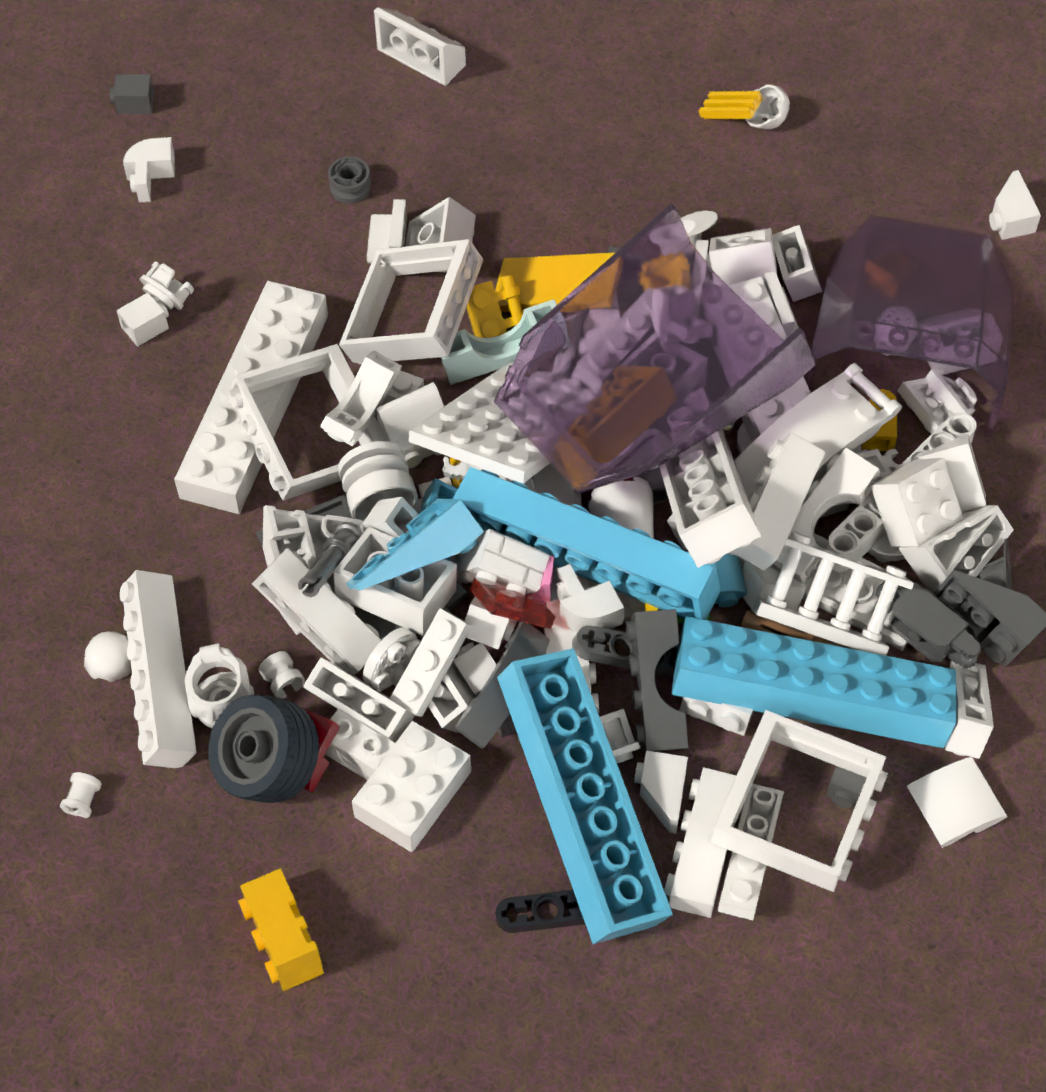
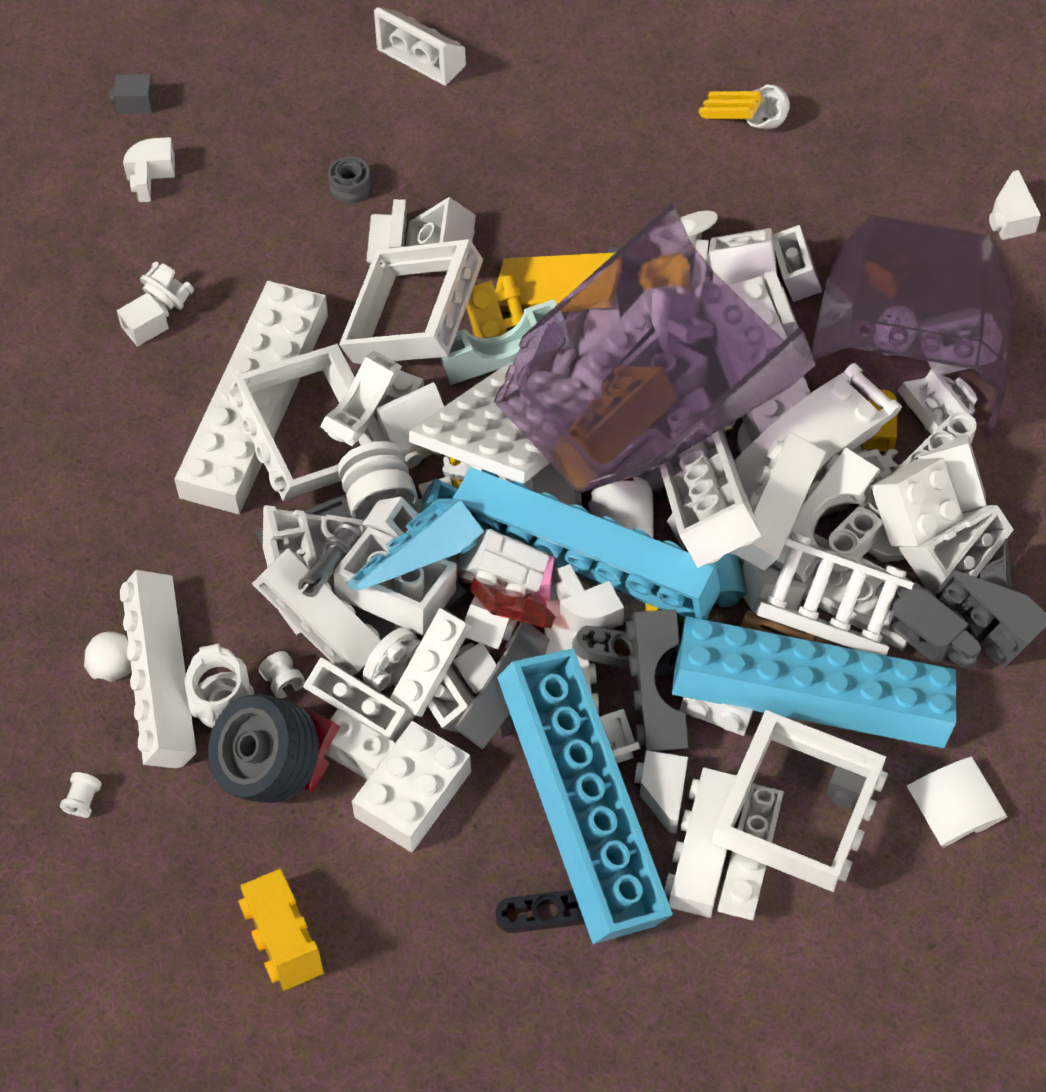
(973, 712): white slope -> none

